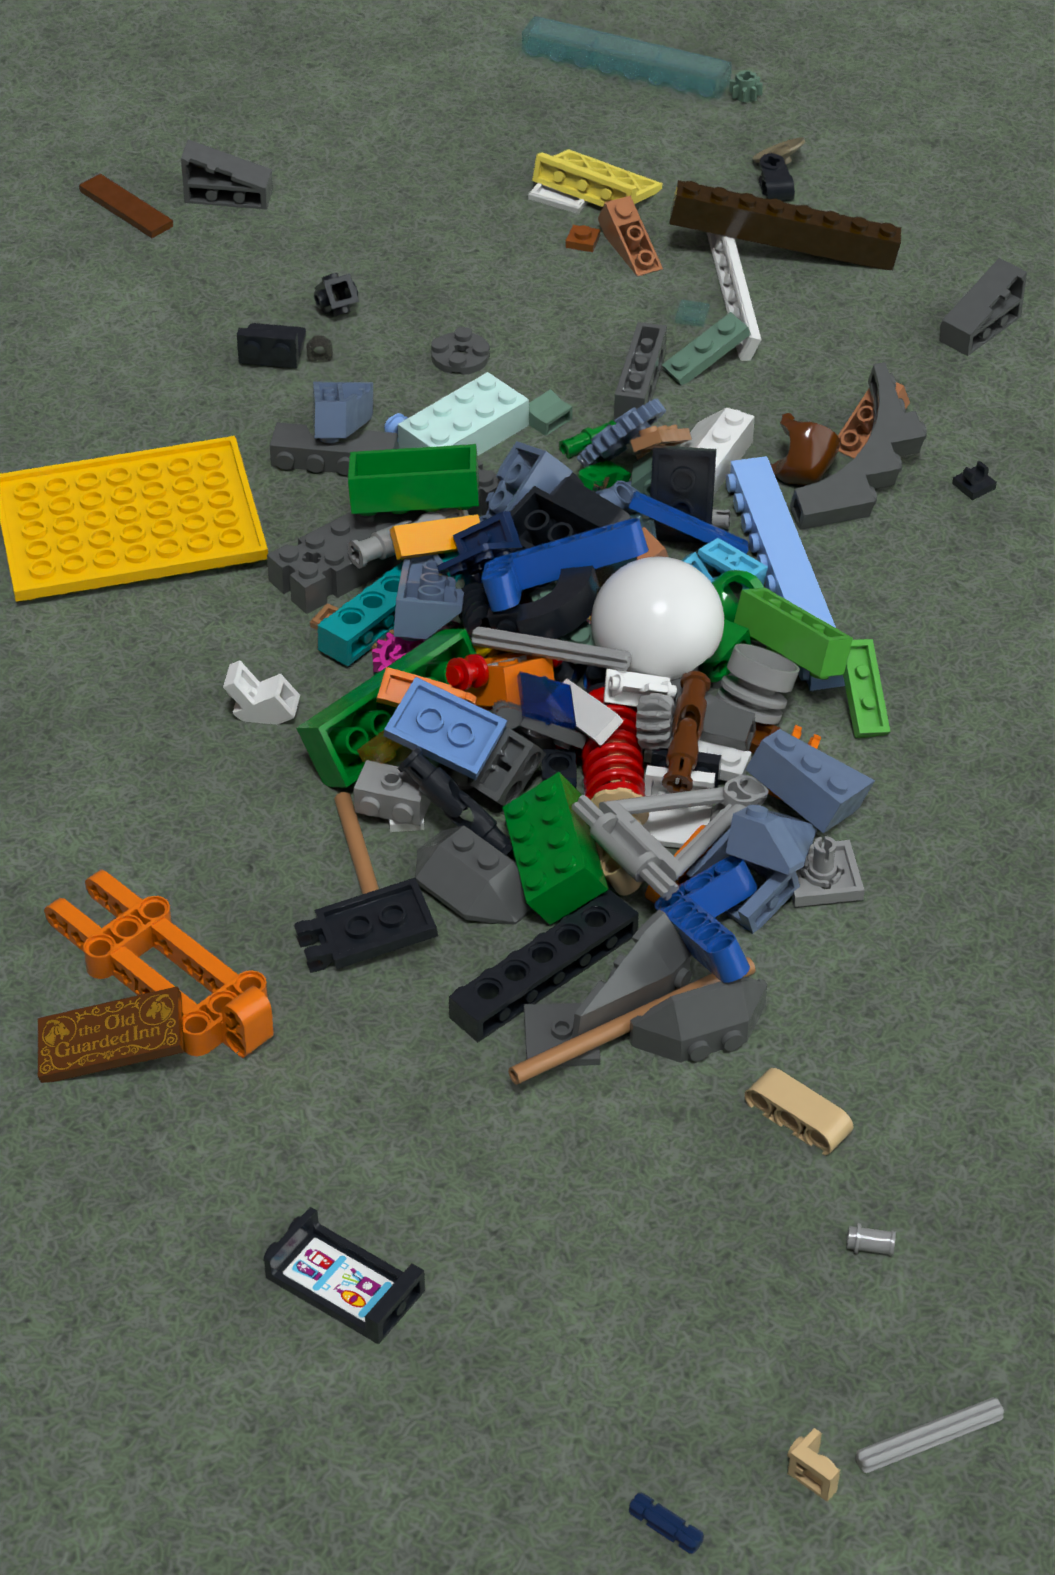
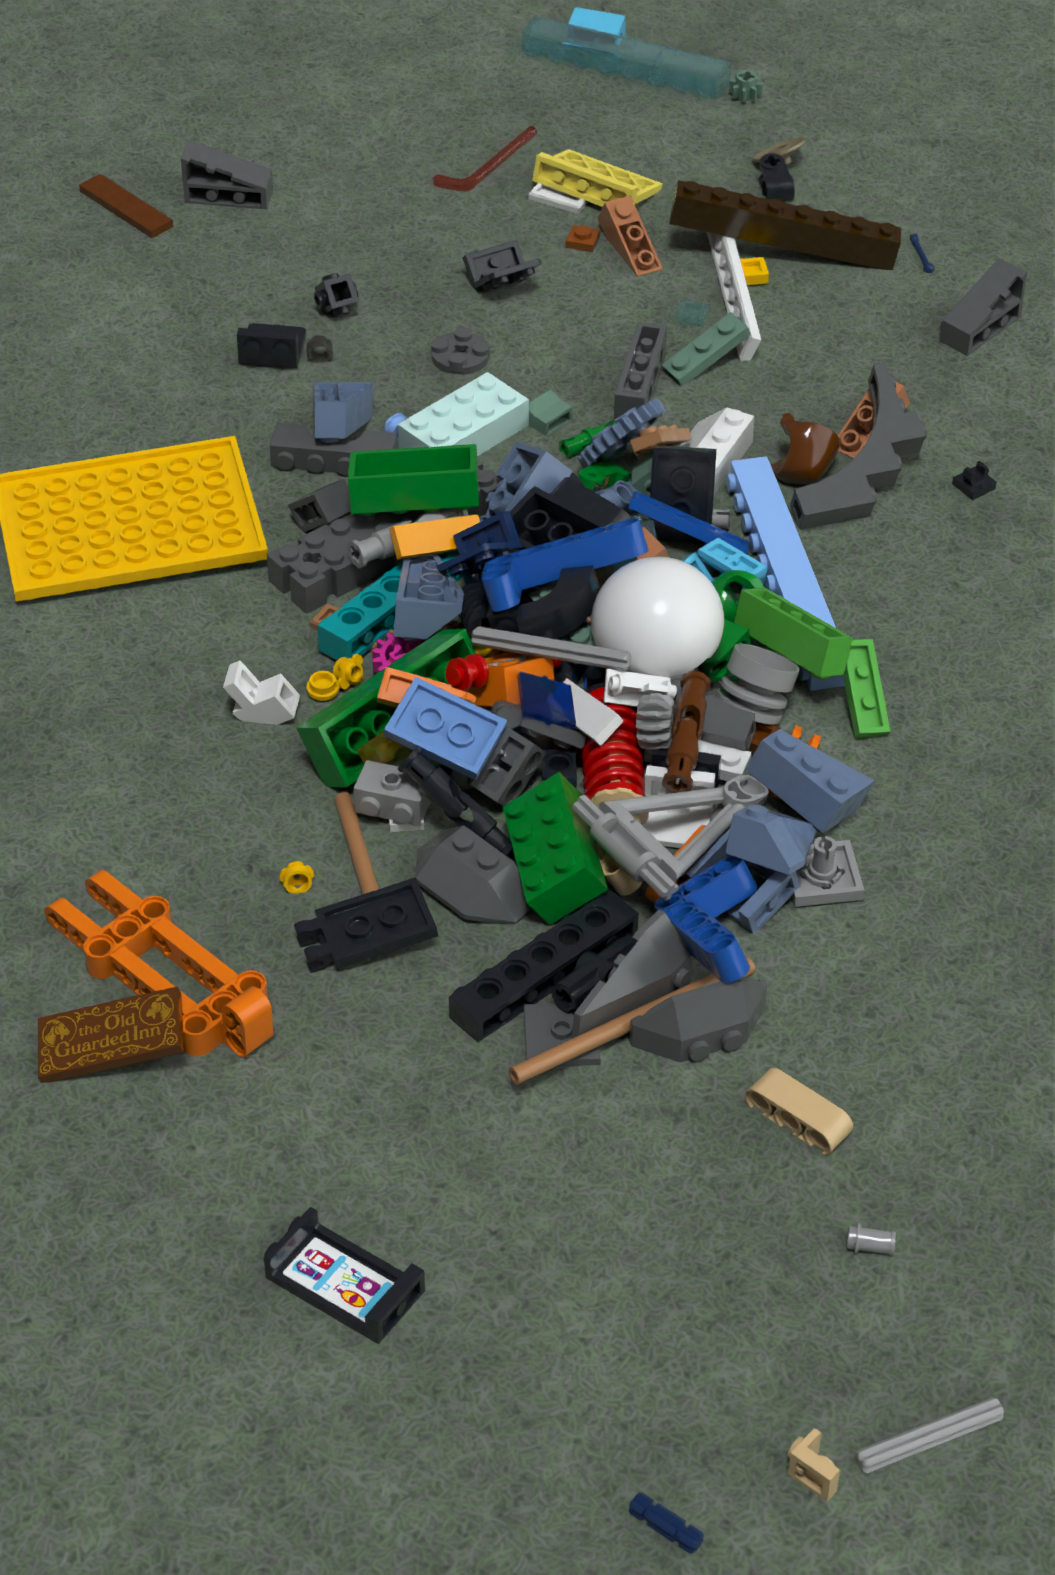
(287, 877): none -> yellow plate
(321, 505): none -> dark grey brick
(322, 686): none -> yellow plate
(348, 671): none -> yellow plate
(470, 182): none -> clear red piece
(498, 265): none -> black bracket
(589, 970): none -> black piece
(599, 21): none -> medium azure hinge
(755, 271): none -> yellow plate
(928, 267): none -> dark blue hinge

